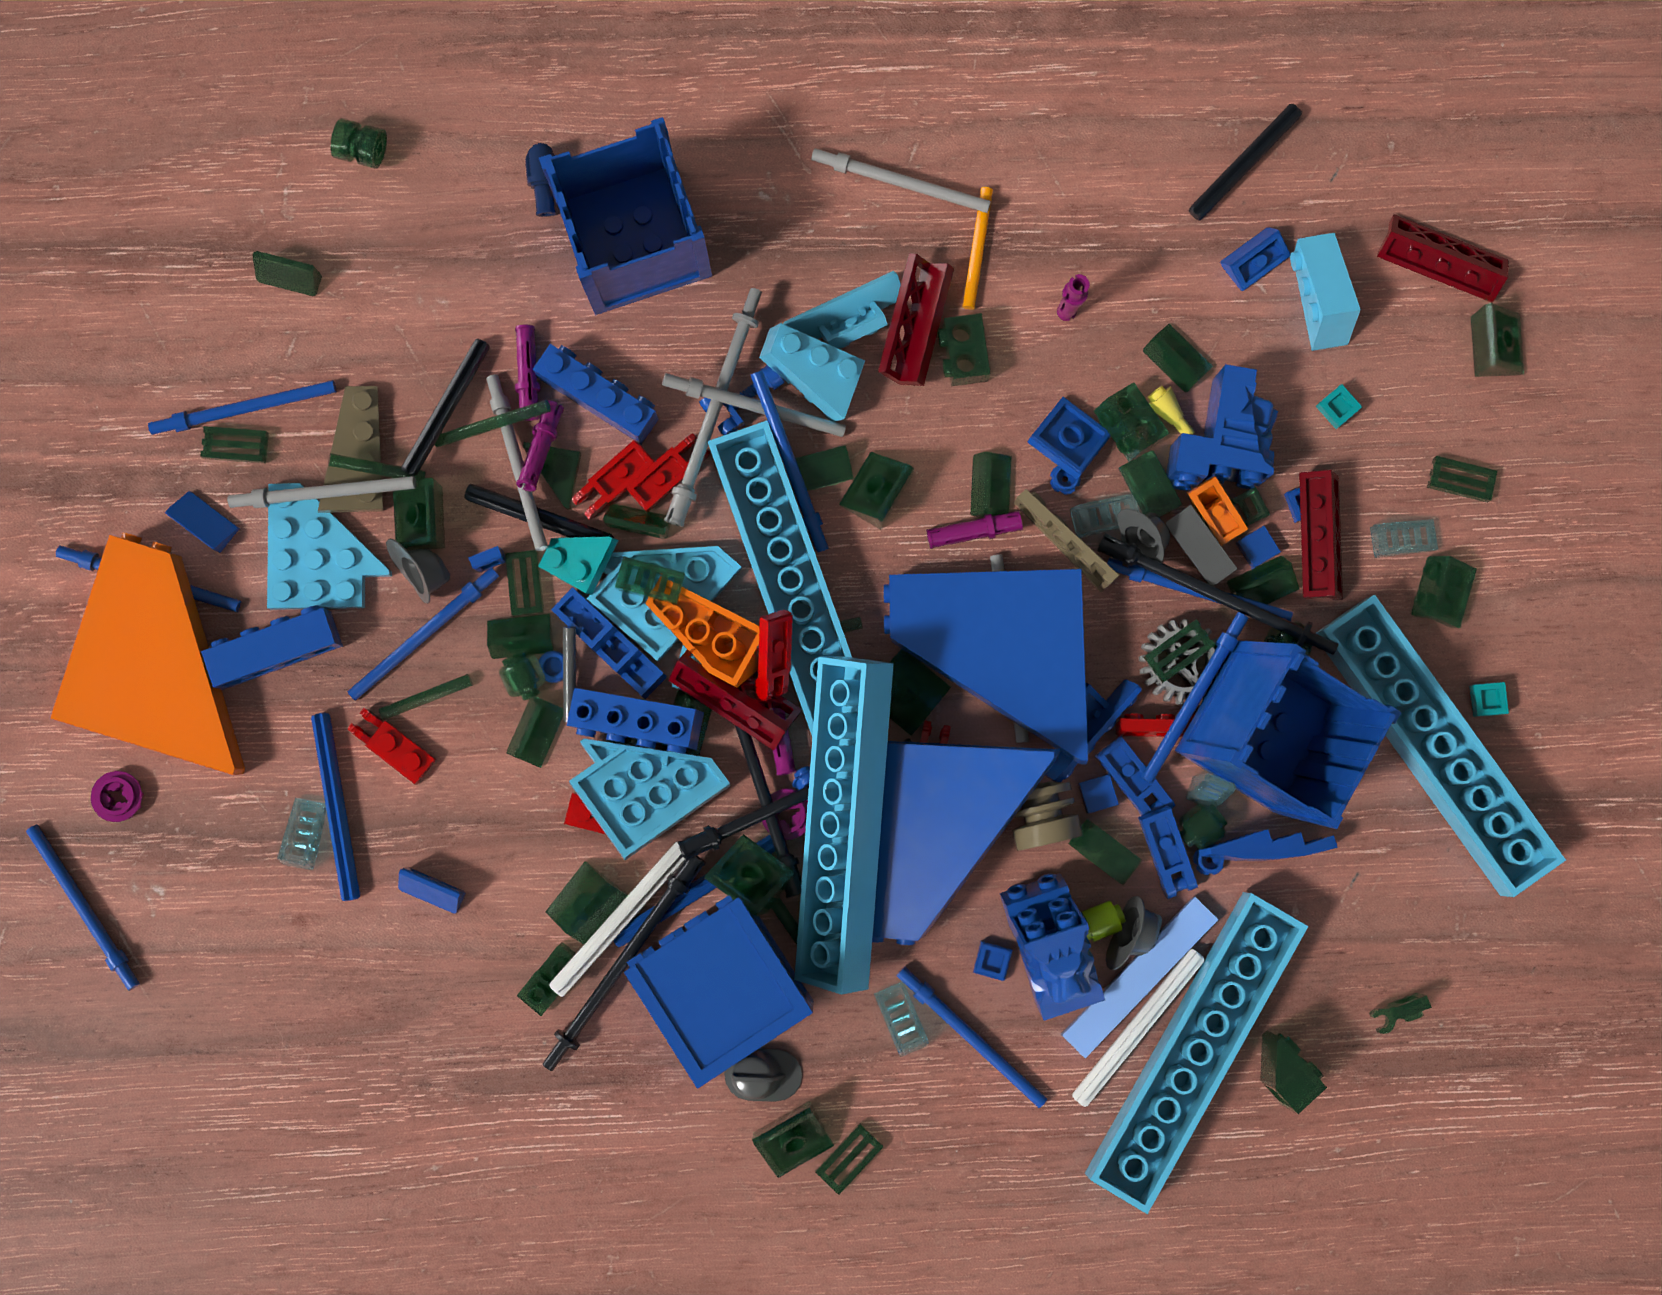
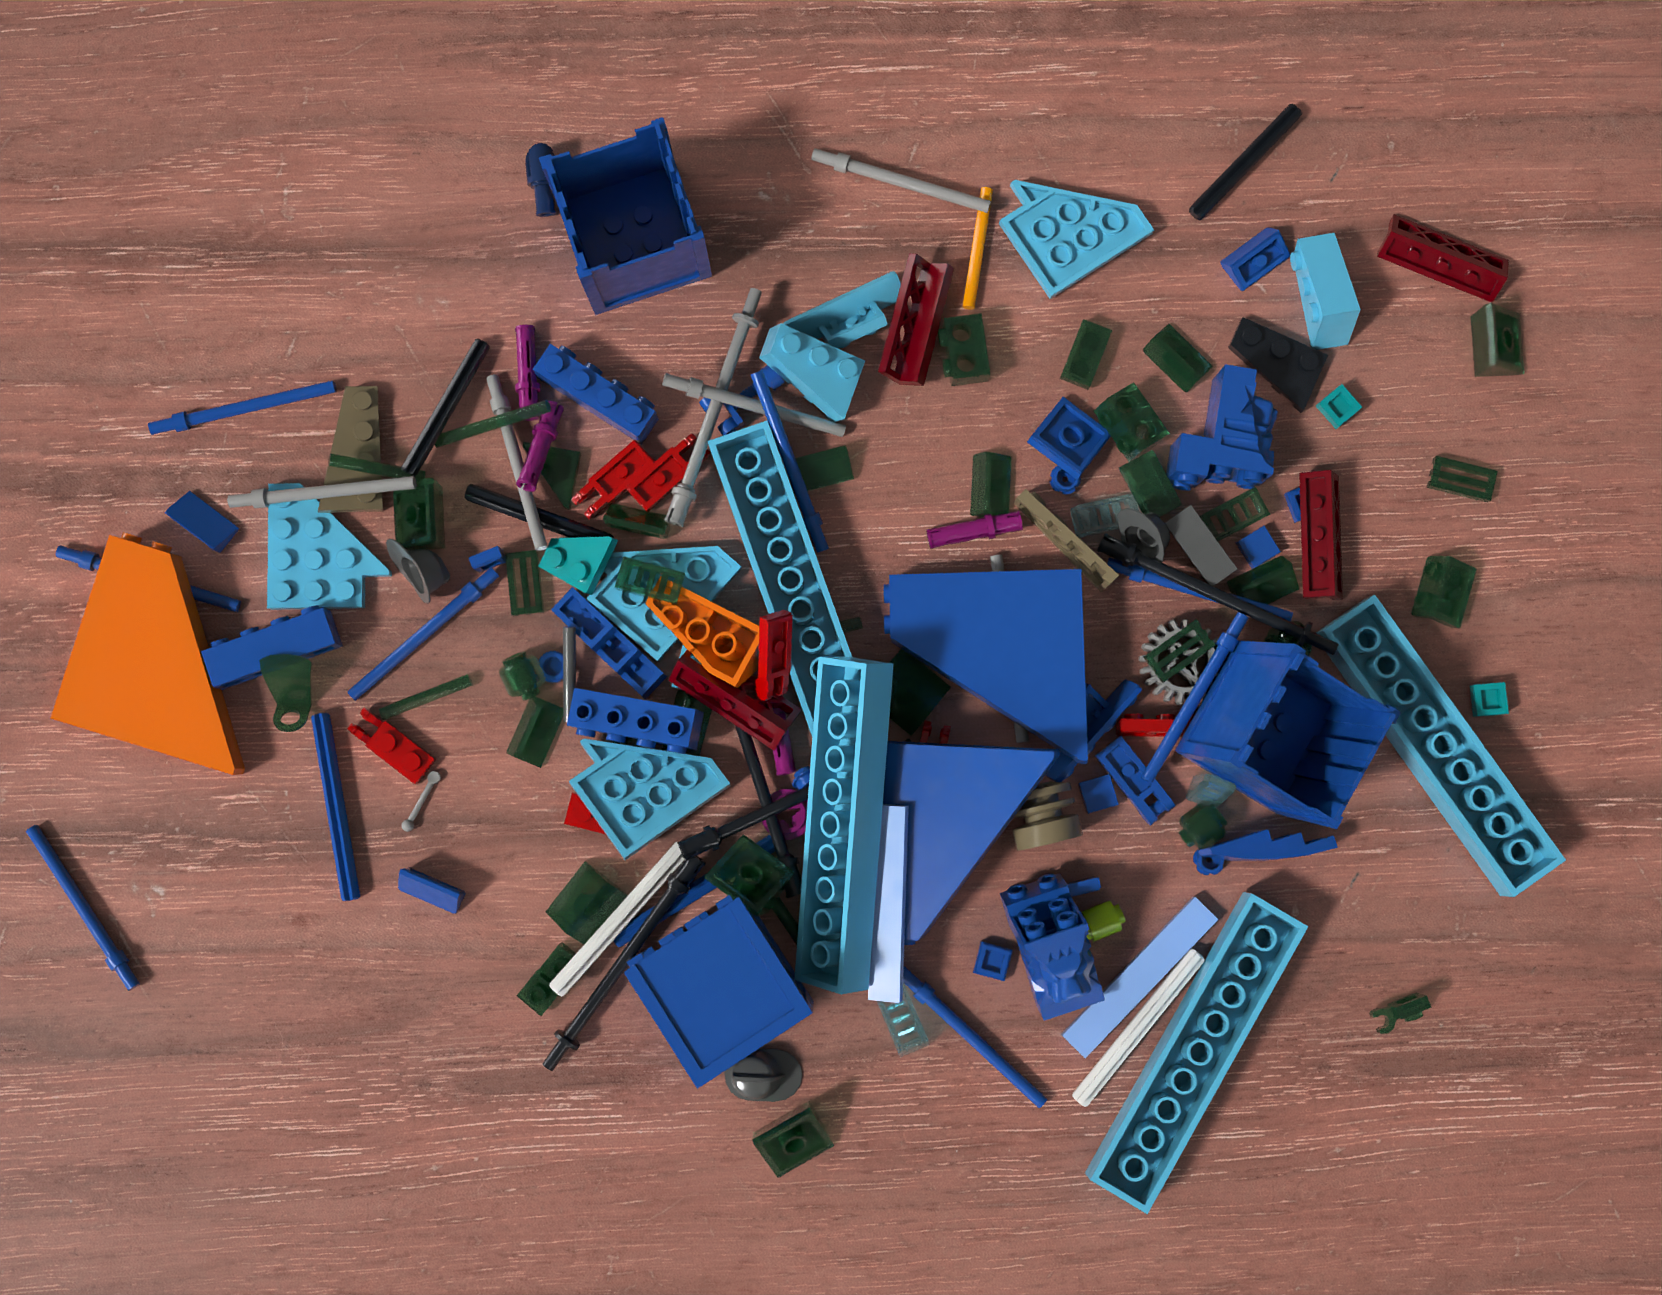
(103, 802): magenta gear -> none
(208, 442): clear green tile -> none
(286, 273): clear green slope -> none
(290, 686): none -> clear green piece
(311, 848): clear light blue slope -> none
(353, 142): clear green wheel -> none
(433, 778): none -> light grey hinge
(519, 634): clear green slope -> none
(868, 1138): clear green tile -> none
(877, 488): clear green slope -> none
(890, 905): none -> light blue tile
(1070, 233): none -> medium azure wing
(1073, 297): magenta pin -> none
(1084, 886): none -> blue tile
(1085, 354): none -> clear green plate
(1105, 852): clear green slope -> none
(1137, 934): dark grey piece -> none
(1167, 407): light yellow cone -> none
(1167, 851): blue plate -> none
(1217, 510): orange slope -> none
(1279, 359): none -> black wing
(1287, 1075): clear green slope -> none
(1380, 542): clear light blue slope -> none

